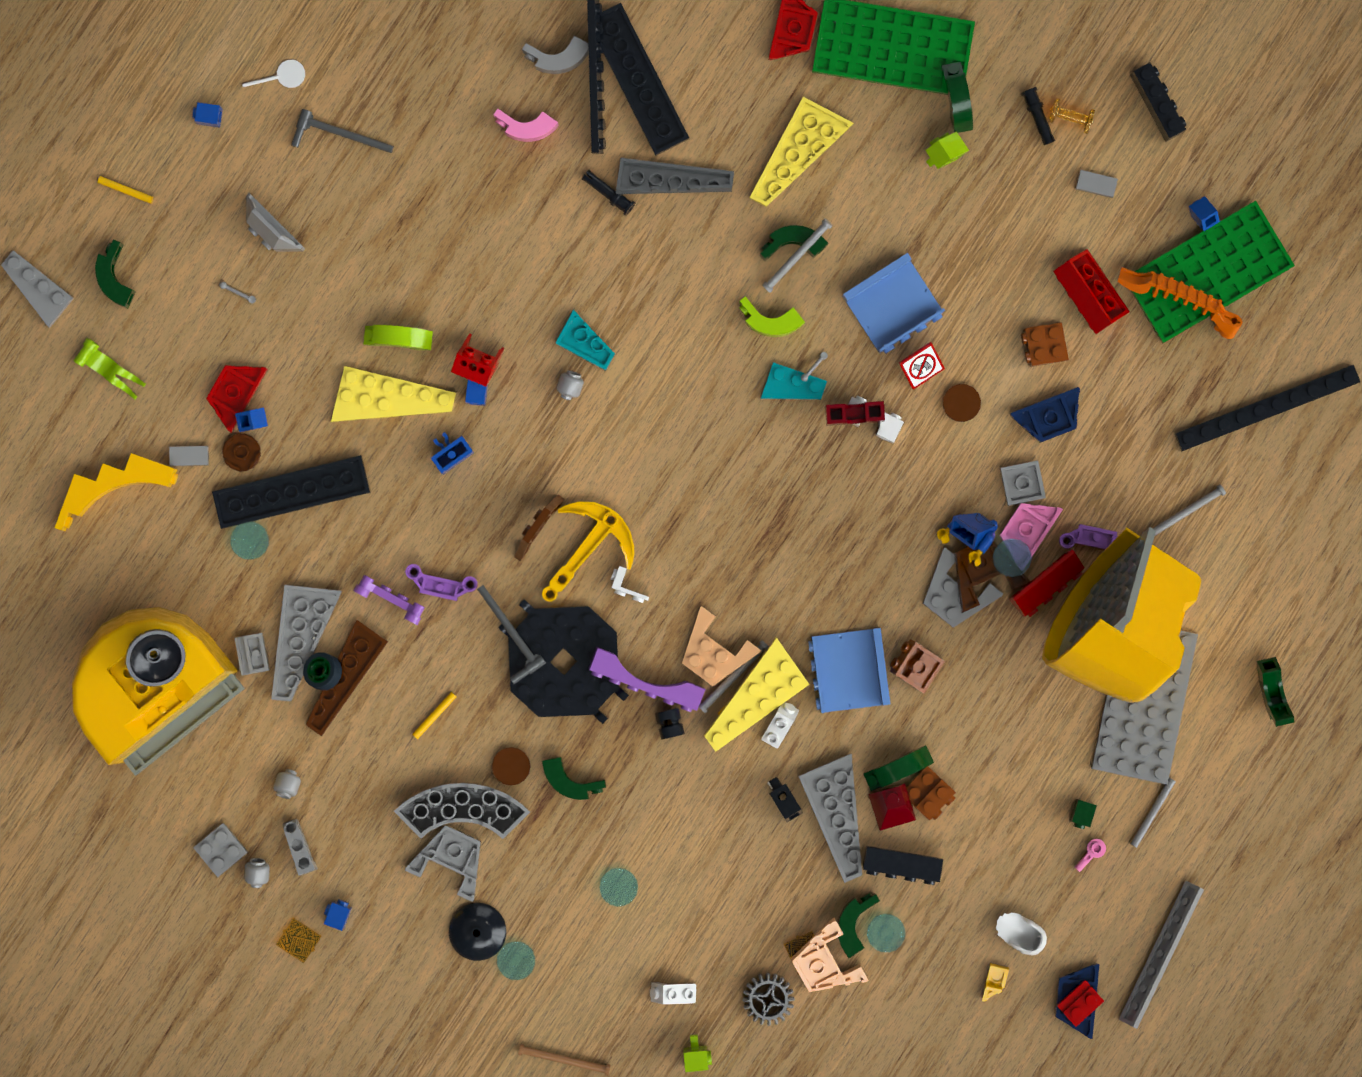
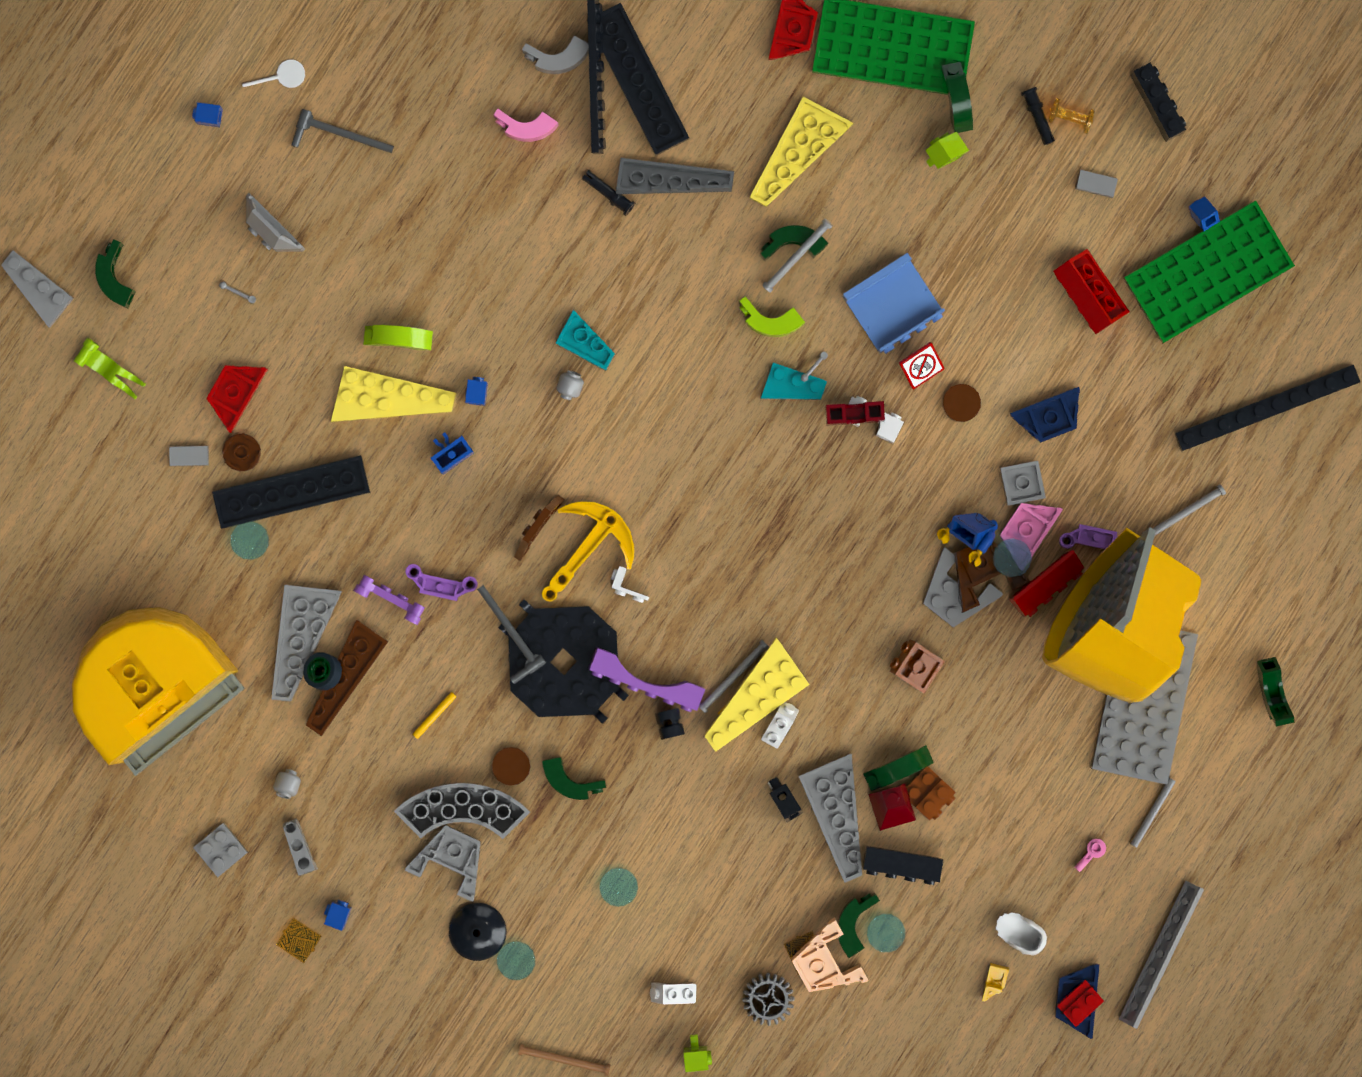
(85, 492): yellow arch -> none
(124, 189): yellow bar -> none
(156, 668): black dish -> none
(251, 419): blue brick -> none
(252, 654): light grey plate -> none
(256, 872): light grey head -> none
(475, 364): red piece -> none
(708, 657): light nougat wing -> none
(849, 670): medium blue panel -> none
(1045, 344): dark orange plate -> none
(1082, 814): dark green brick -> none
(1226, 322): orange piece -> none

